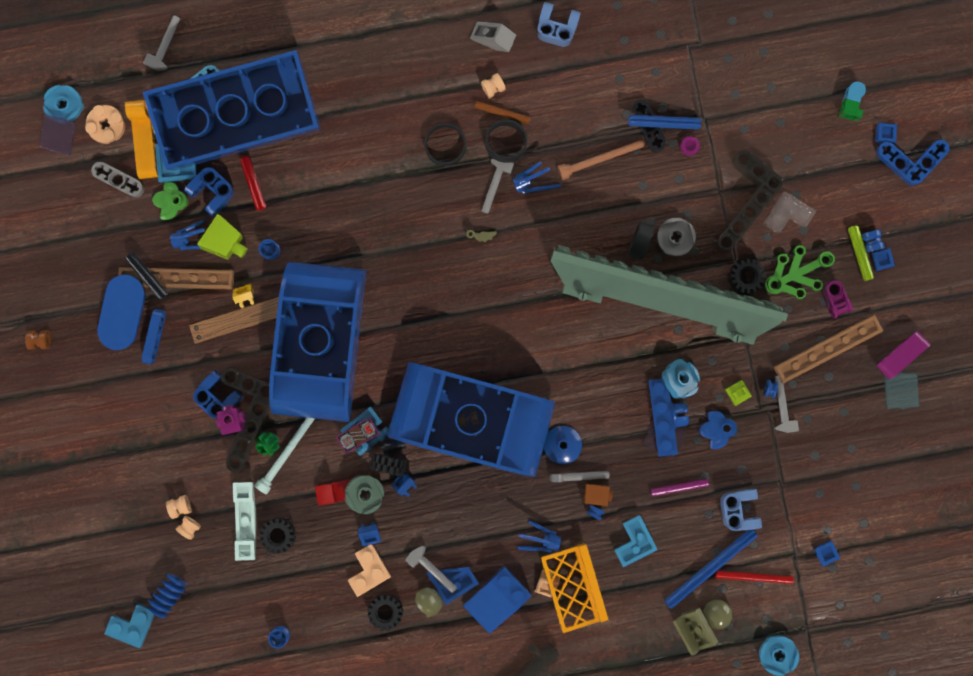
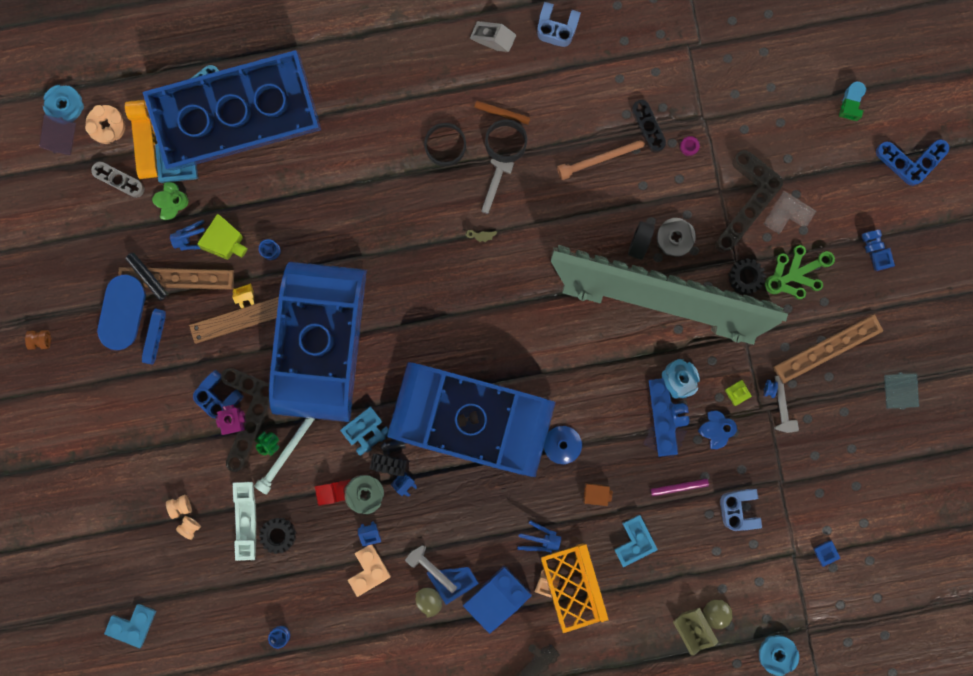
(156, 61): light grey piece -> none
(167, 596): blue piece -> none
(199, 182): blue piece -> none
(252, 183): red axle -> none
(357, 435): tile -> none
(376, 620): black tyre -> none
(493, 85): light nougat wheel -> none
(522, 181): blue plant -> none
(560, 477): light grey piece -> none
(595, 512): blue bush -> none
(664, 121): blue axle -> none
(710, 568): blue axle -> none
(754, 577): red piece -> none
(837, 300): magenta piece -> none
(860, 253): lime axle -> none
(886, 133): blue tile -> none
(903, 355): magenta beam -> none

